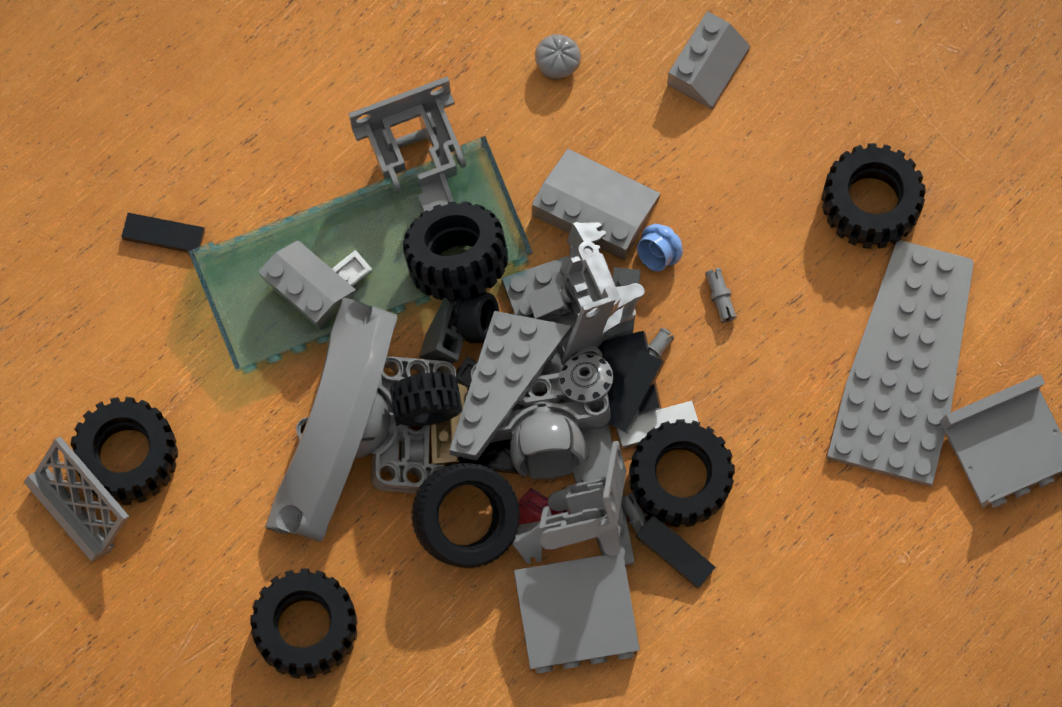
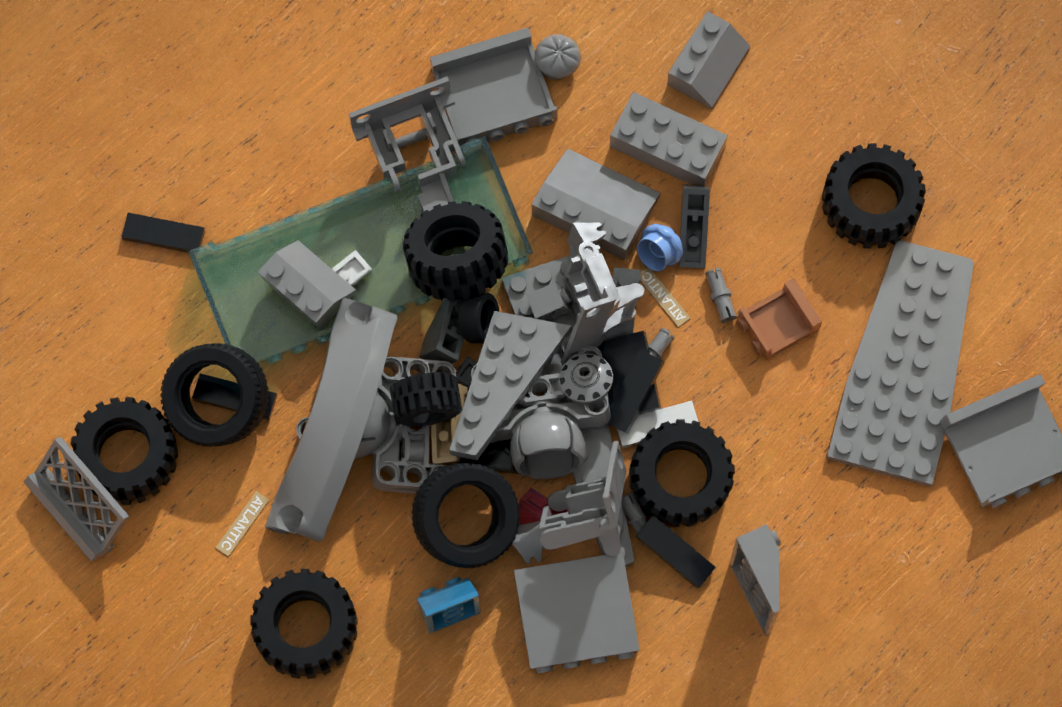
(177, 401): none -> black tyre
(224, 394): none -> black tile
(242, 523): none -> tan sticker
(448, 604): none -> dark azure slope
(495, 88): none -> light grey panel
(663, 297): none -> tan sticker
(668, 140): none -> light grey brick
(694, 225): none -> dark grey slope
(757, 571): none -> light grey slope
(779, 320): none -> nougat panel

